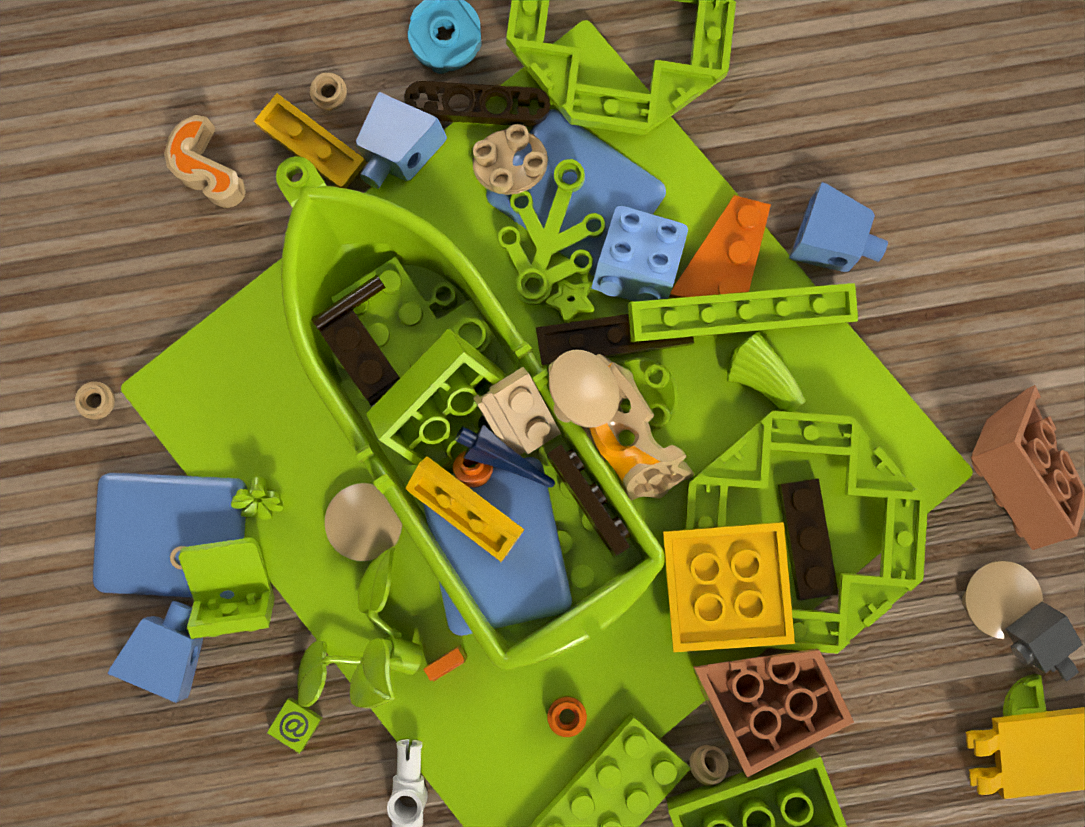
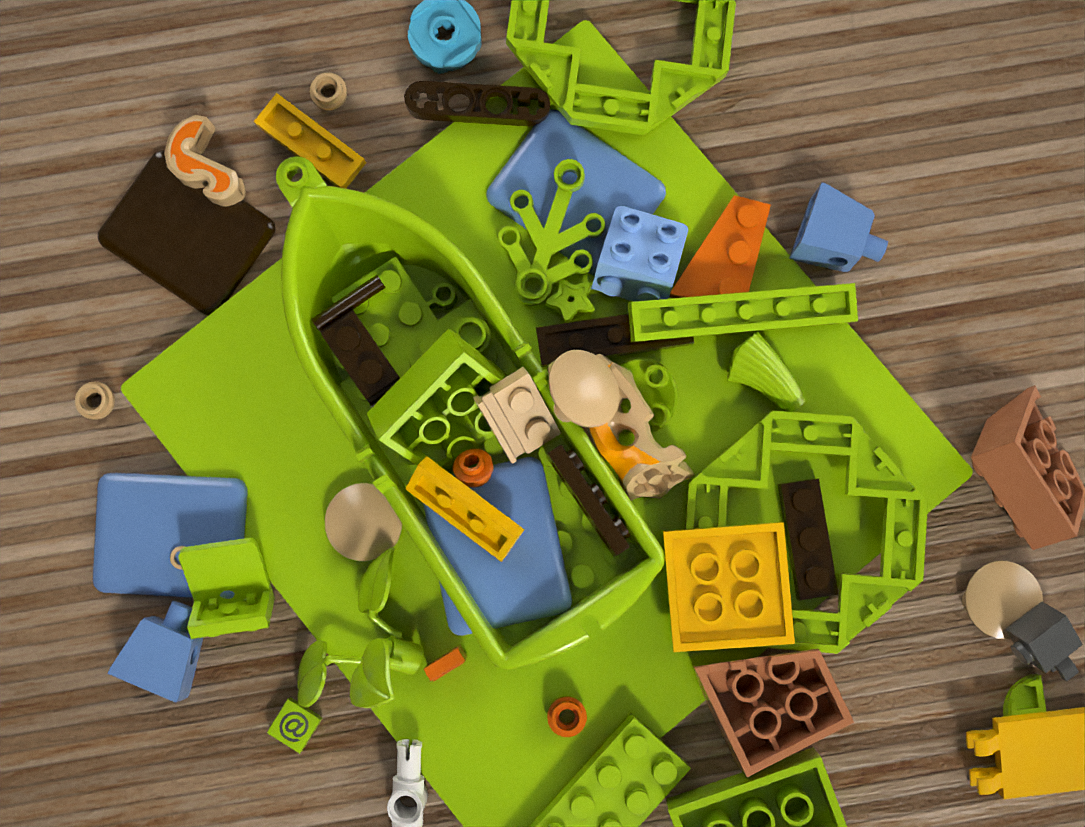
(185, 238): none -> dark brown piece
(257, 500): lime plant -> none
(397, 140): torso -> none
(490, 450): dark blue piece -> none
(495, 166): tan dish -> none
(715, 759): tan plate -> none

